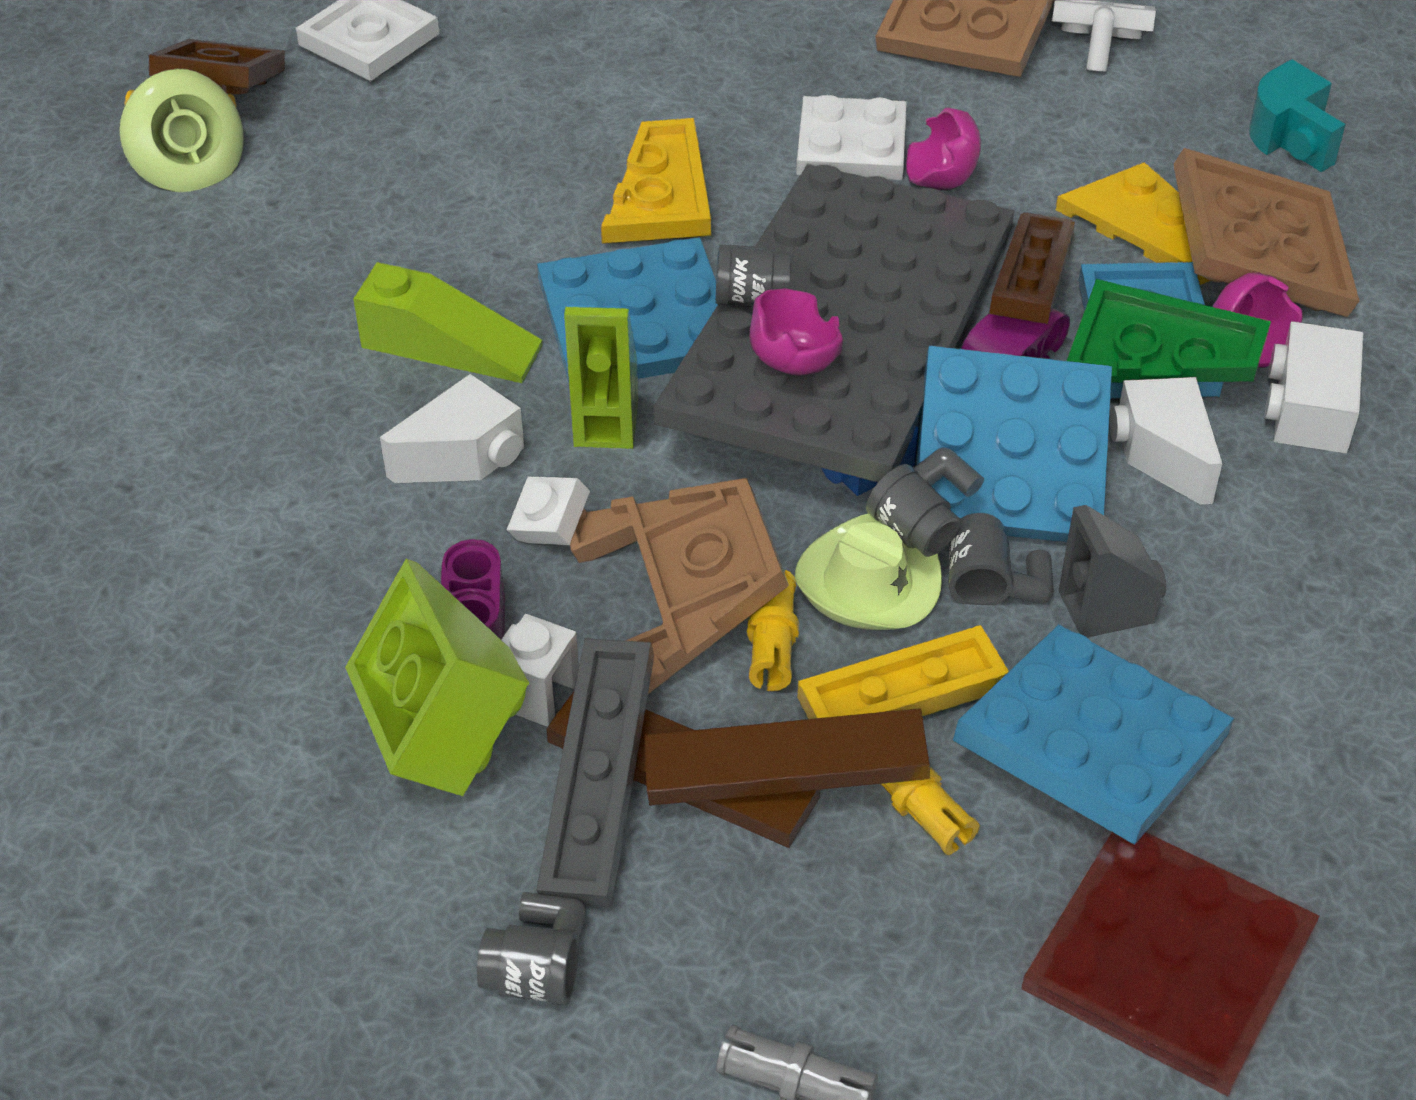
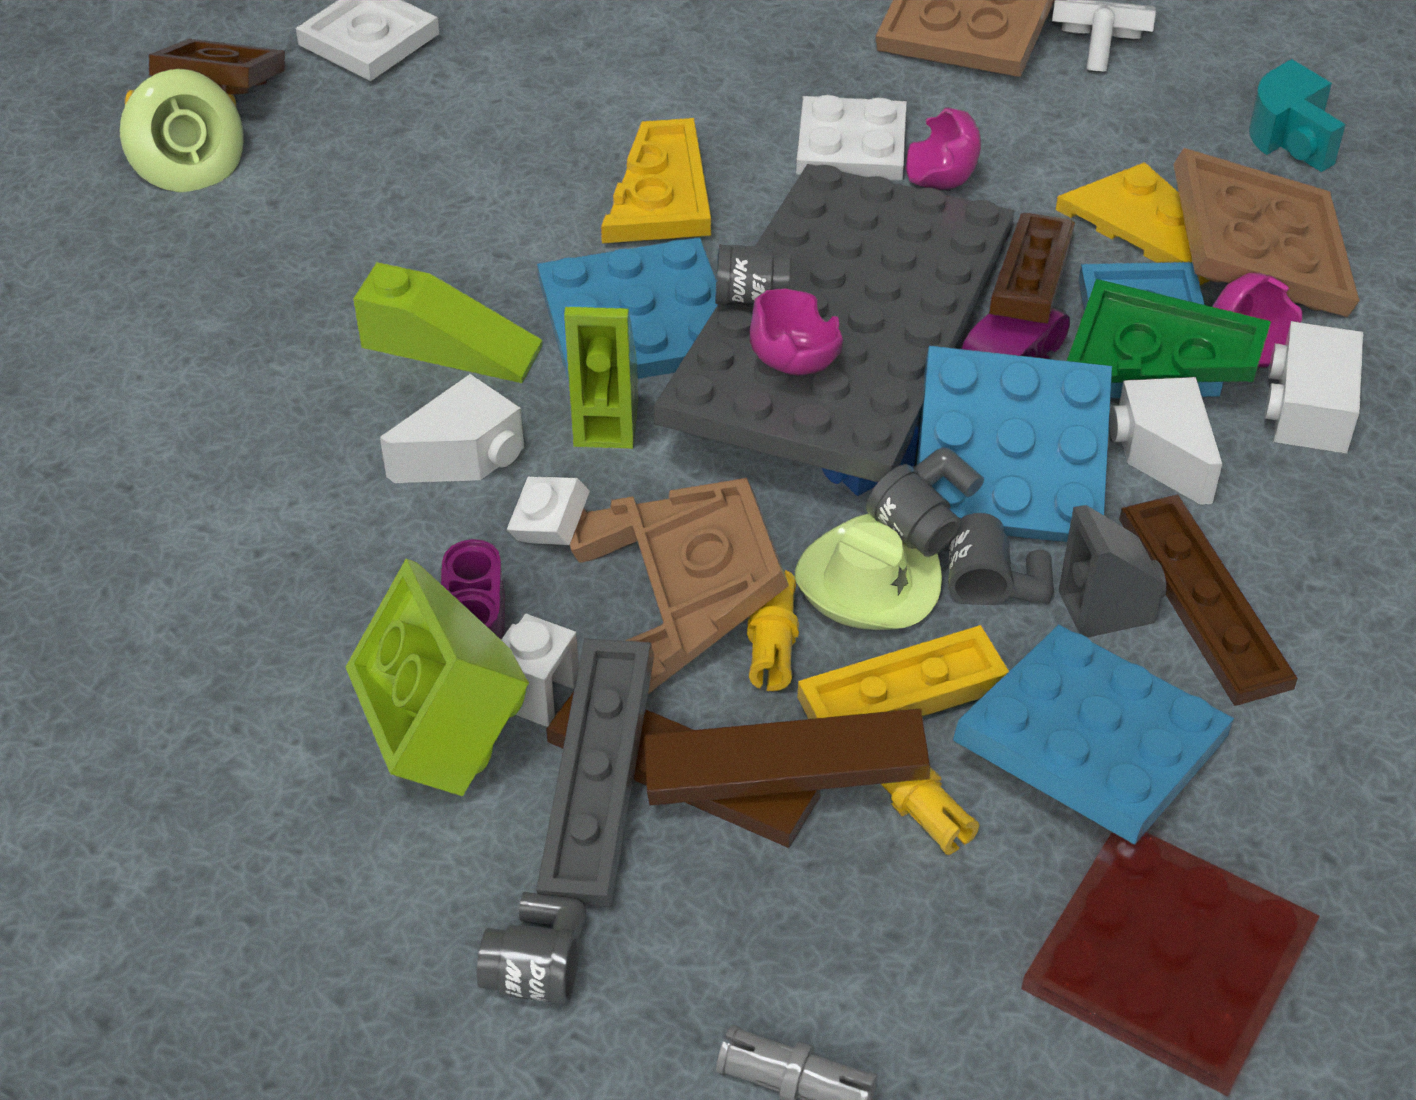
(1210, 602): none -> reddish brown tile

